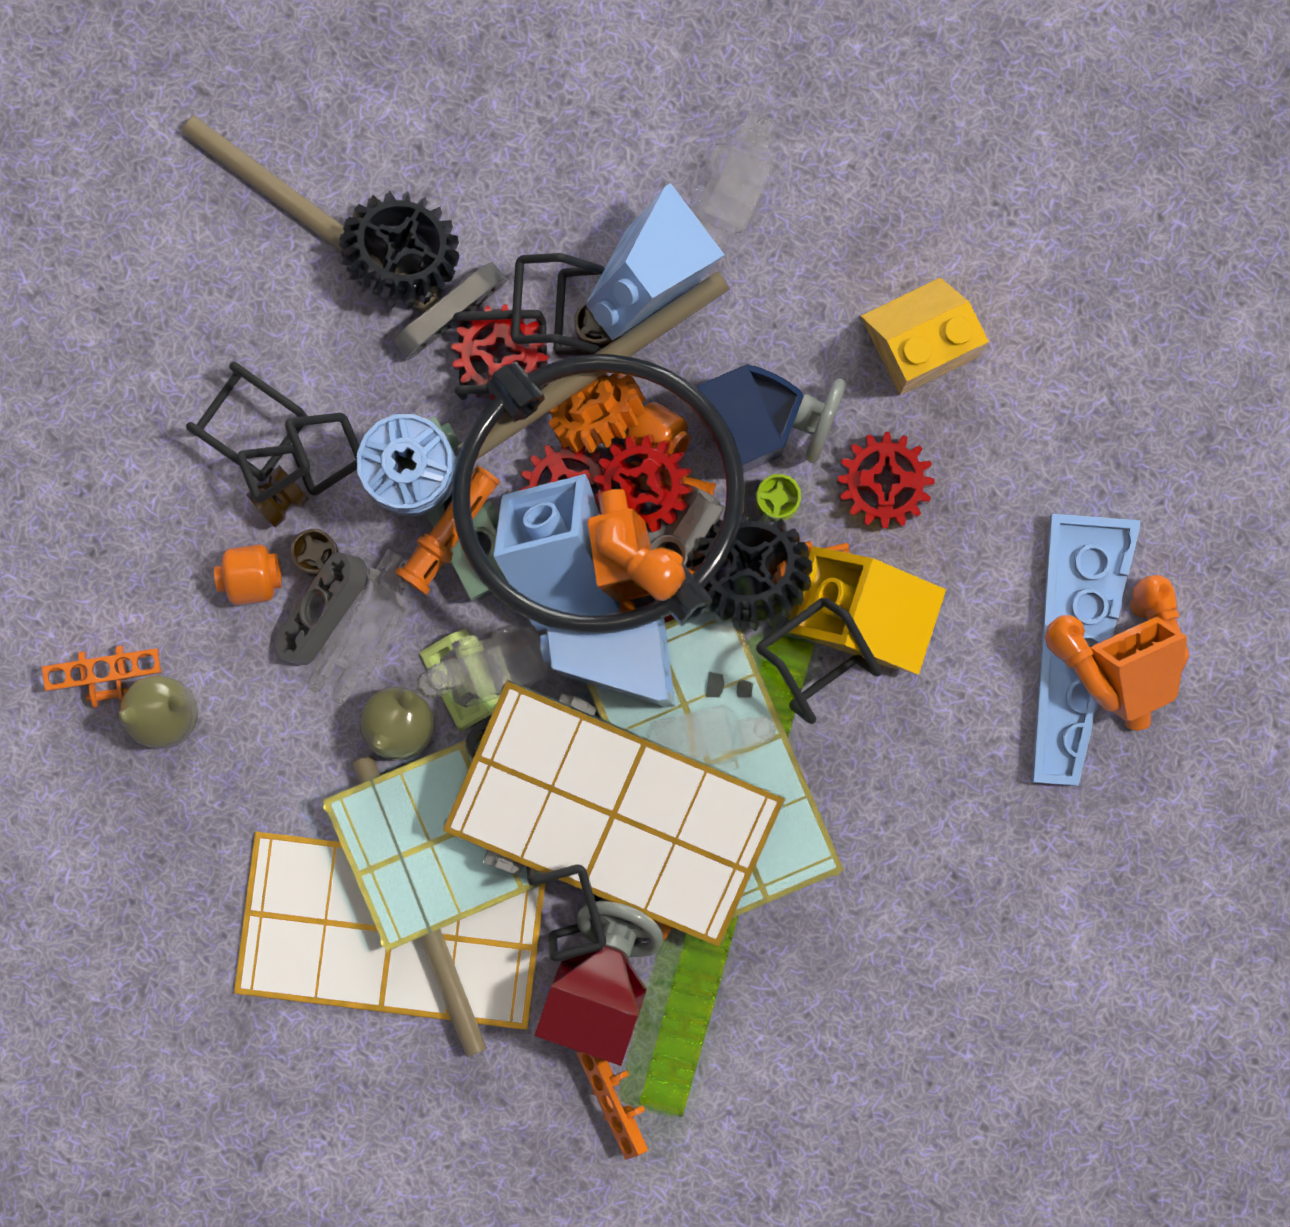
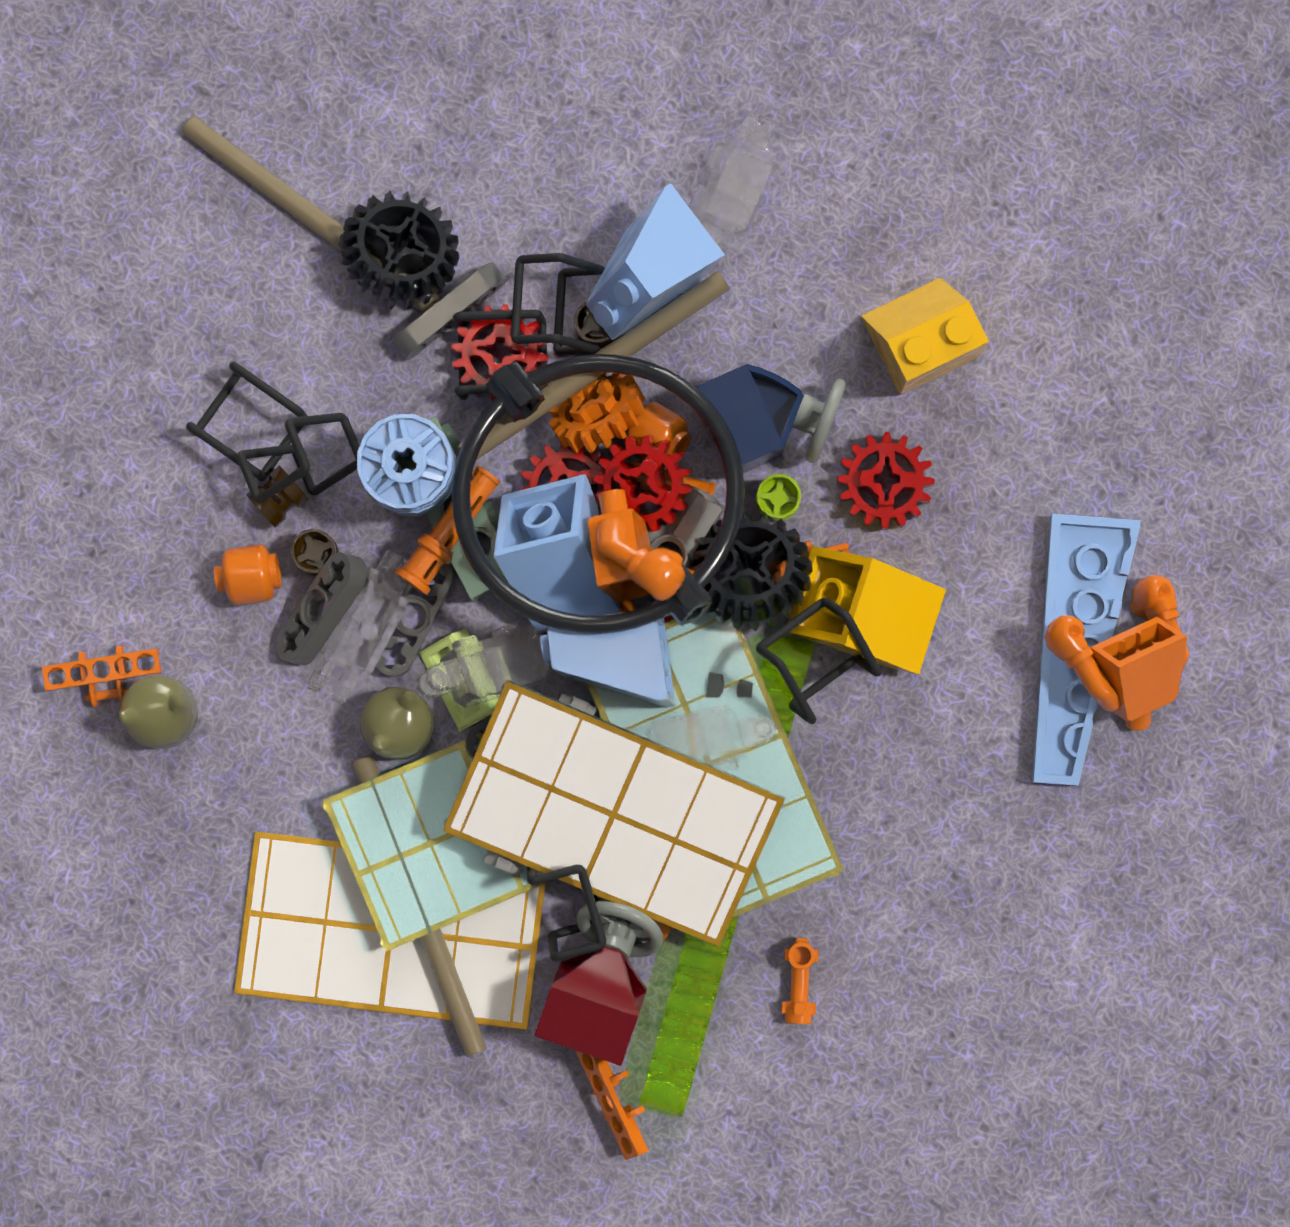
(408, 651): none -> dark grey beam
(801, 957): none -> orange bar

